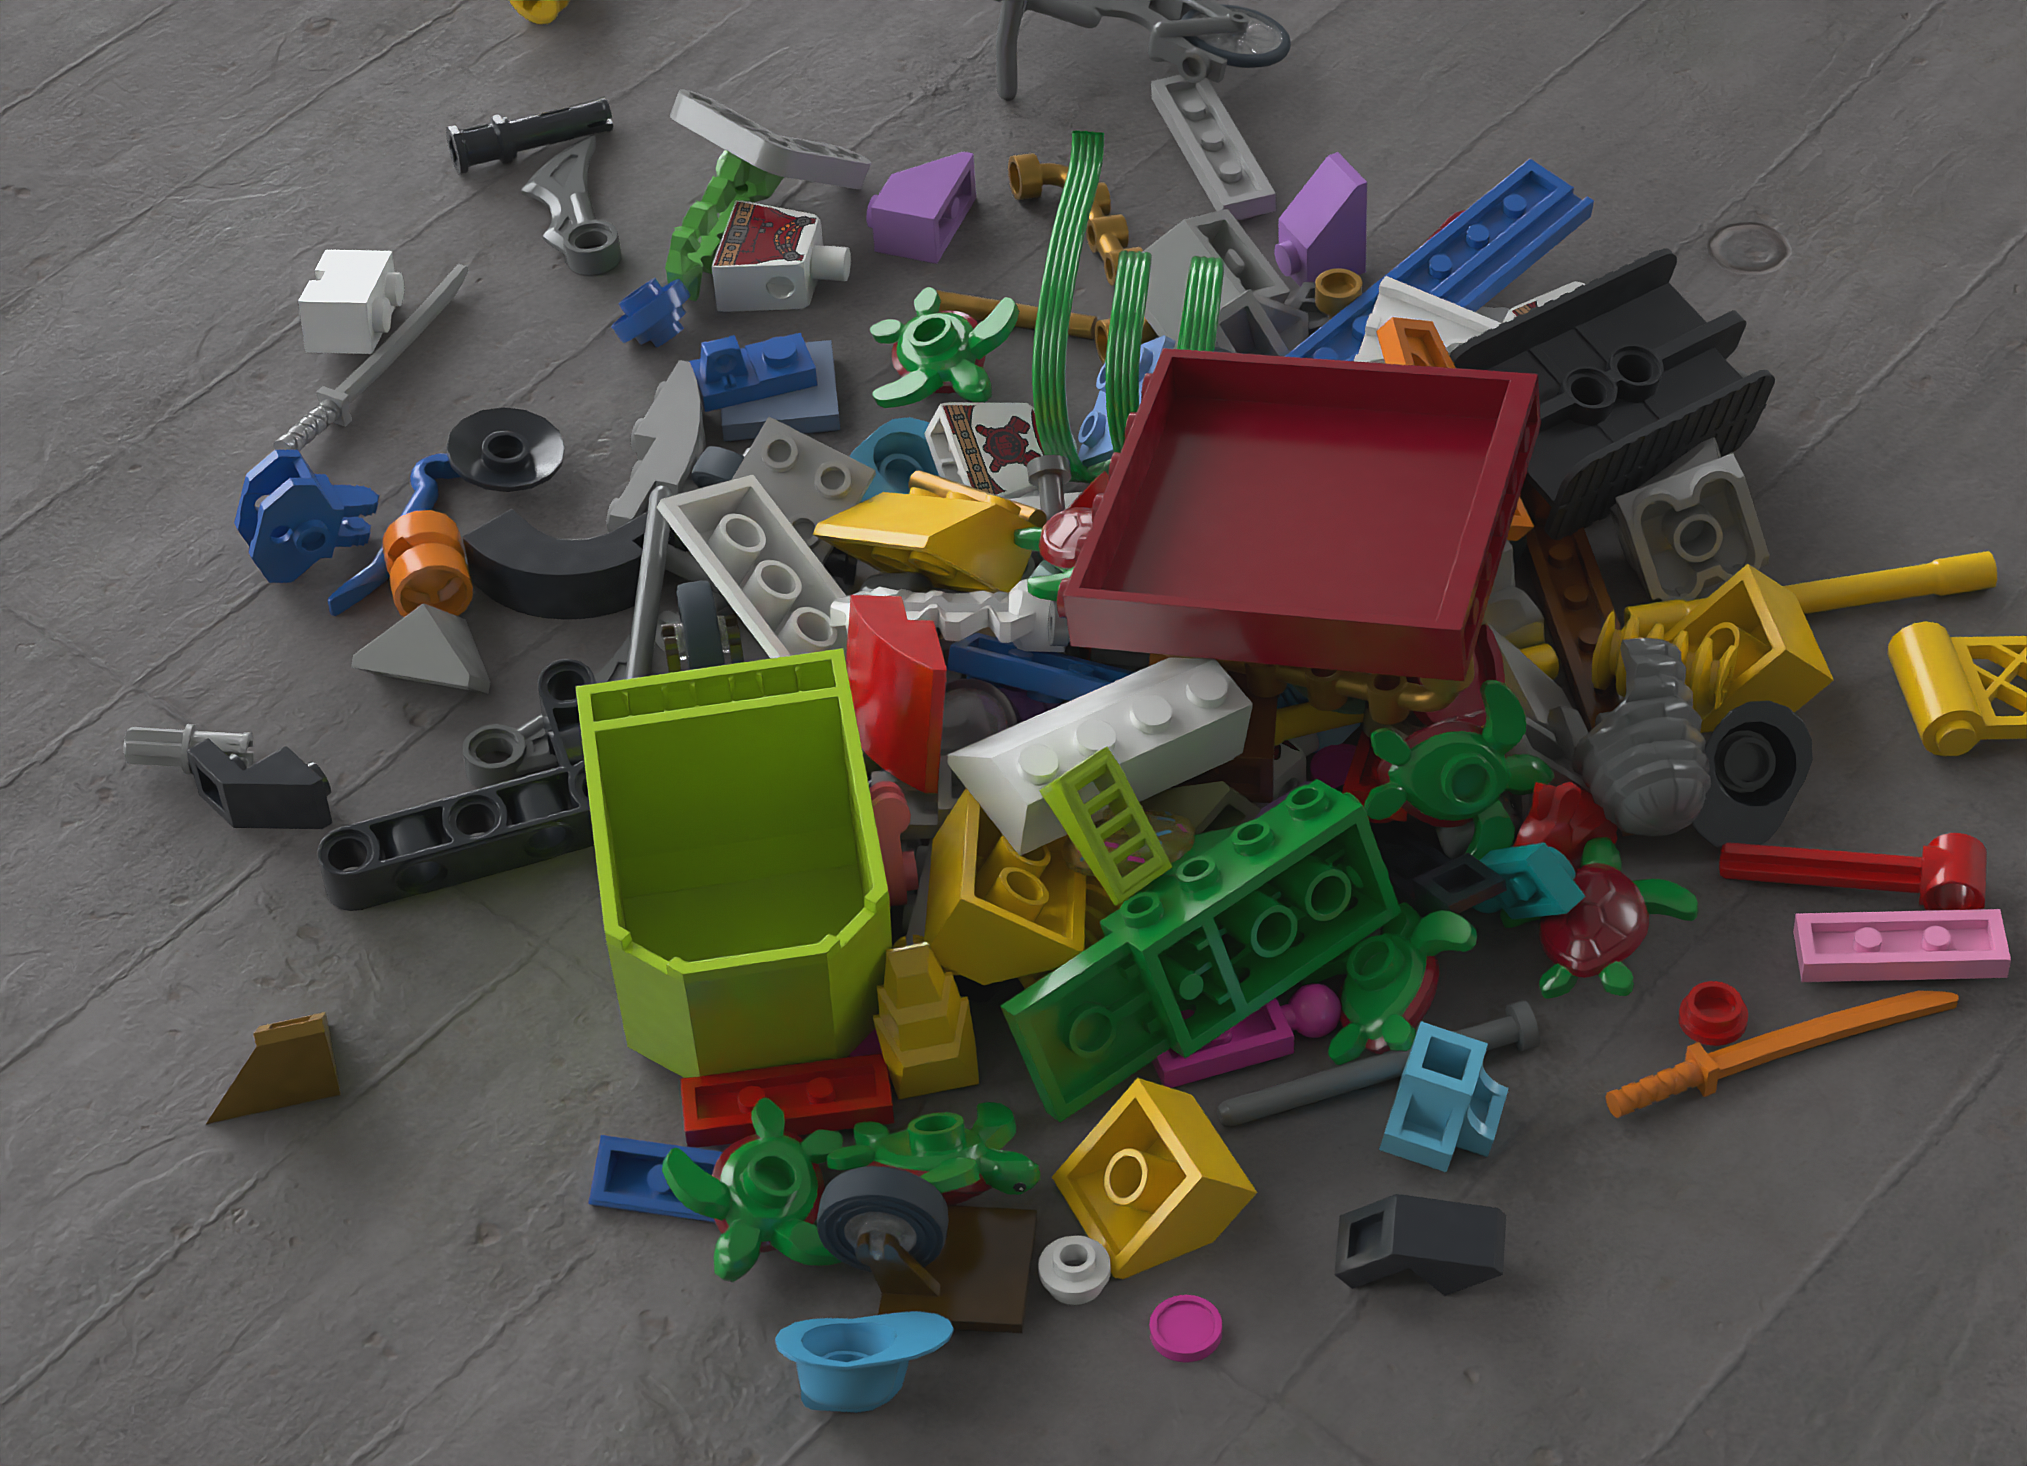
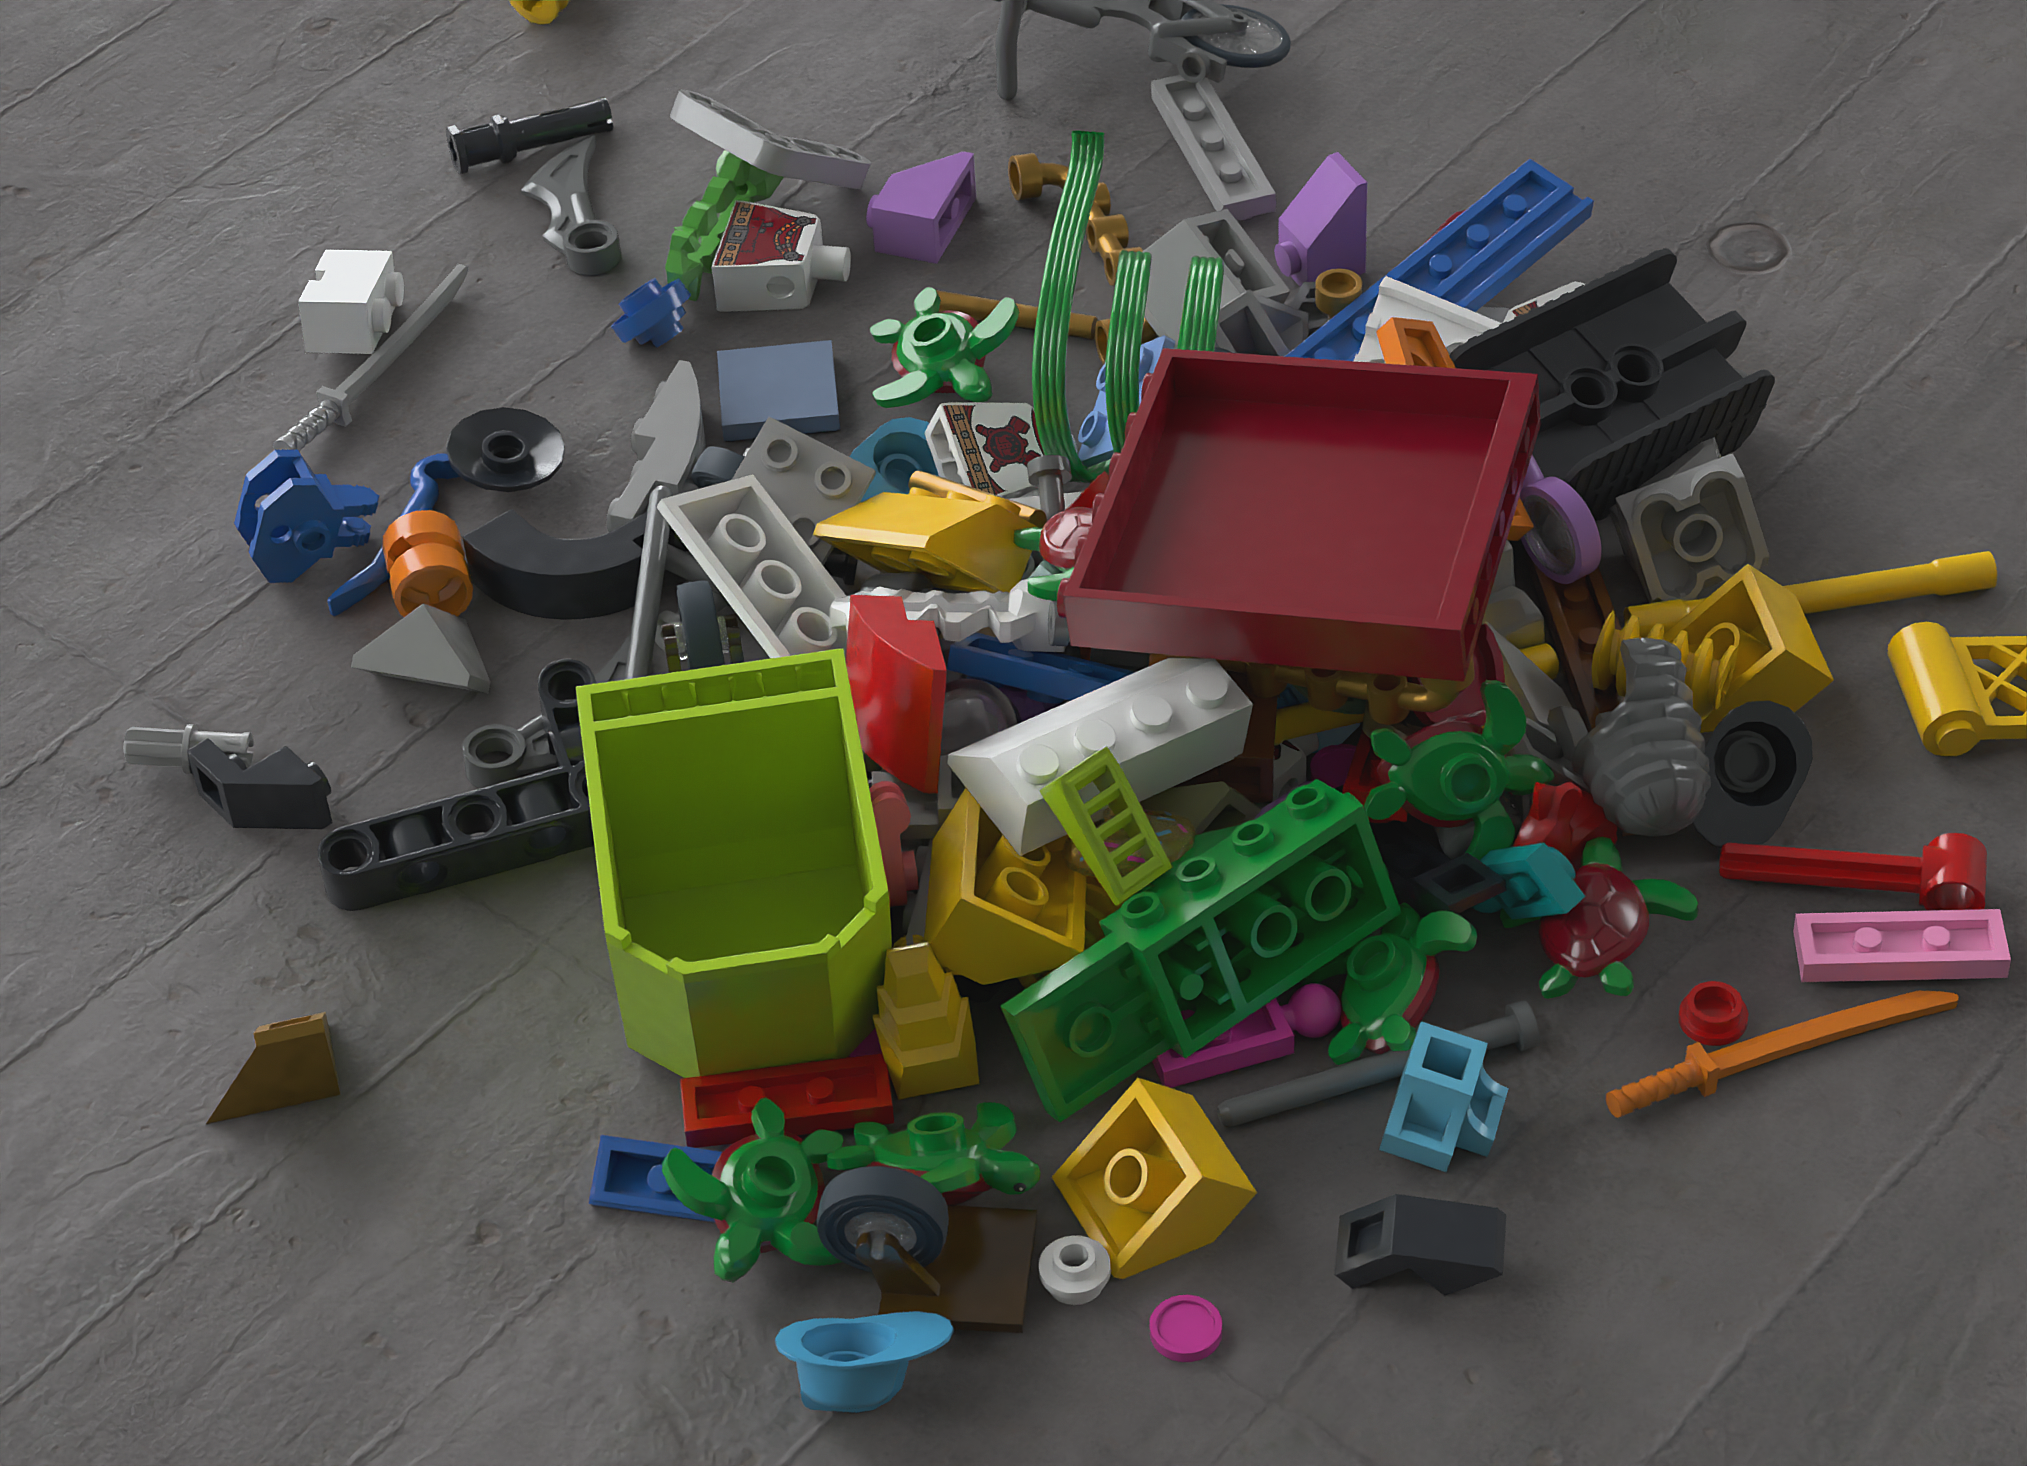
(756, 372): blue hinge -> none
(1564, 532): none -> piece

